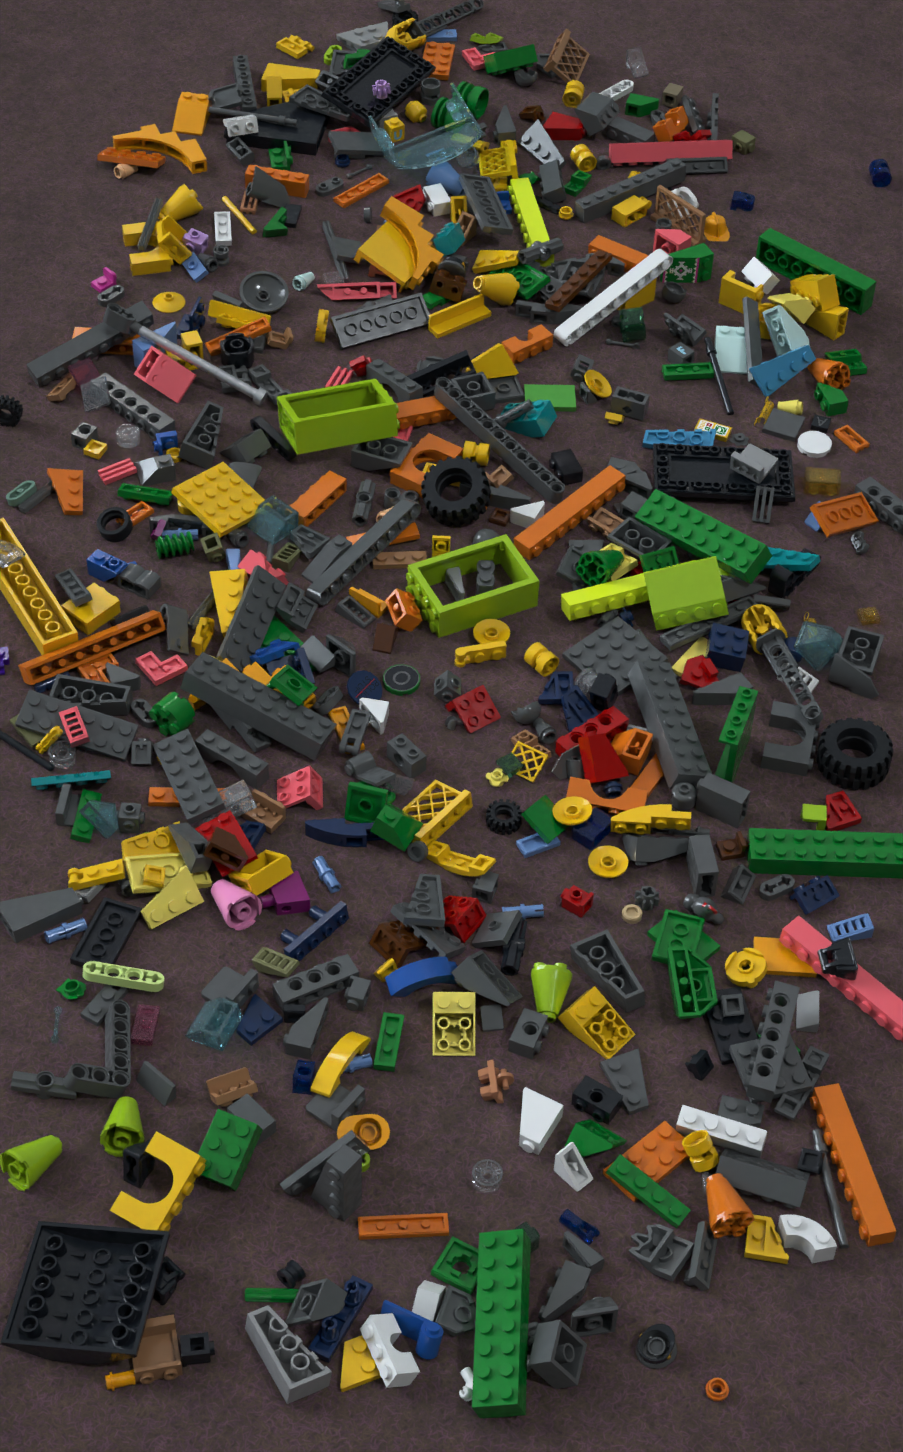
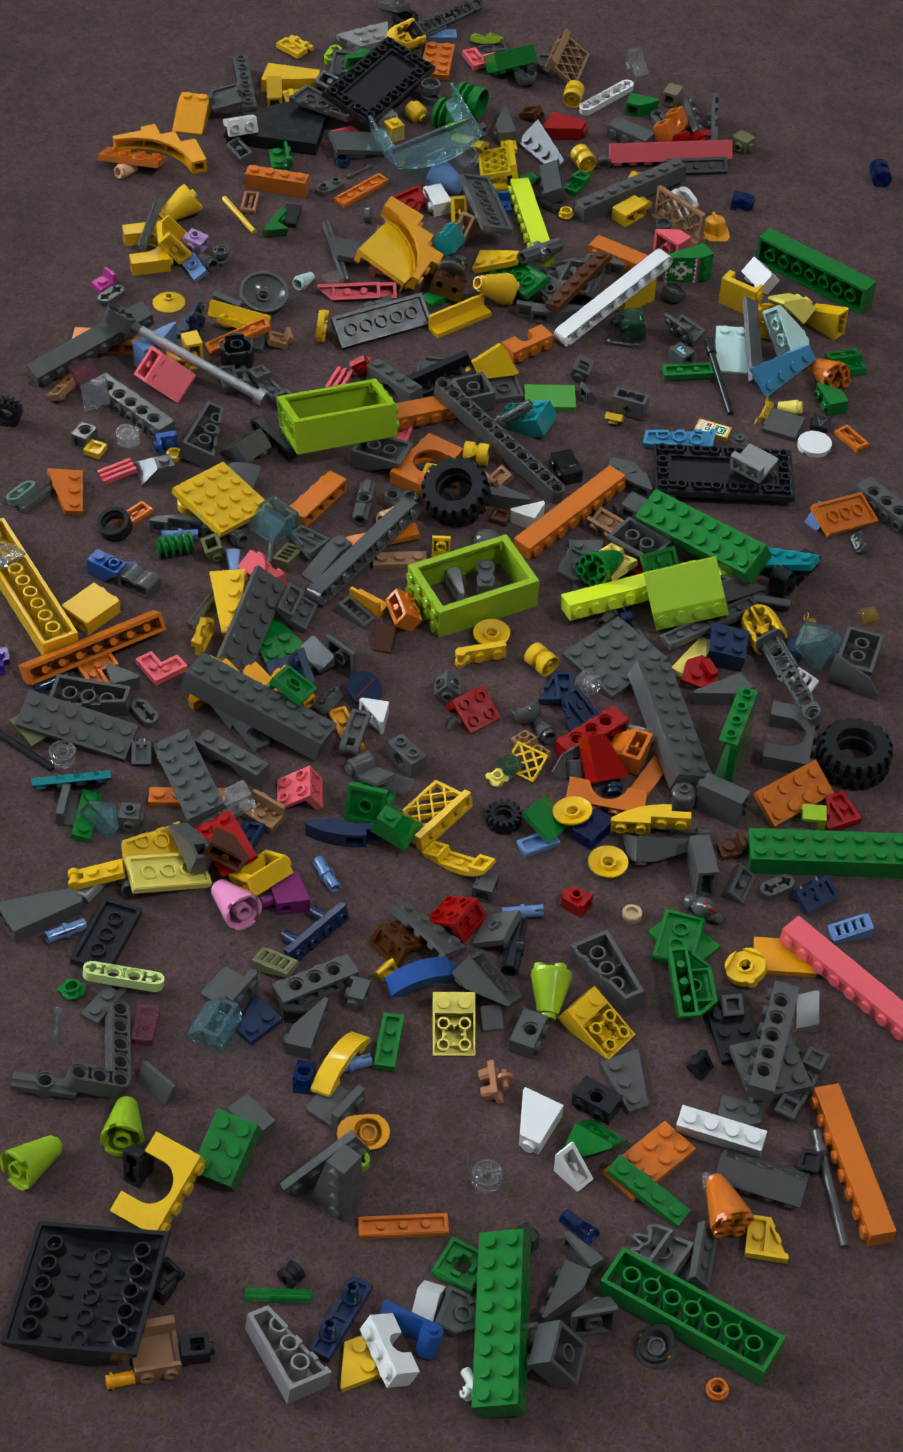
(49, 739): yellow axle -> none
(73, 587): dark grey tile -> none
(77, 740): coral slope -> none
(129, 615): black tile -> none
(145, 494): green plate -> none
(154, 876): yellow tile -> none
(159, 529): magenta tile -> none
(172, 714): green brick -> none
(174, 899): light yellow wing -> none
(176, 628): dark grey door -> none
(223, 228): white plate -> none
(231, 1086): medium nougat bracket -> none
(267, 189): dark grey panel -> none
(273, 651): blue wing -> none
(281, 120): dark grey bar -> none
(315, 1302): dark grey slope -> none
(381, 89): lavender gear -> none
(401, 679): tile -> none
(417, 851): dark grey tile -> none
(426, 903): dark grey wing -> none
(596, 112): dark grey slope -> none
(597, 383): yellow dish -> none
(603, 691): black brick -> none
(646, 898): dark grey gear -> none
(692, 1315): none -> green brick
(701, 1151): yellow wheel -> none
(764, 489): dark grey tile -> none
(788, 794): none -> orange plate
(807, 1237): white brick -> none
(818, 288): yellow wedge -> none
(822, 481): clear yellow brick -> none
(842, 958): black piece -> none

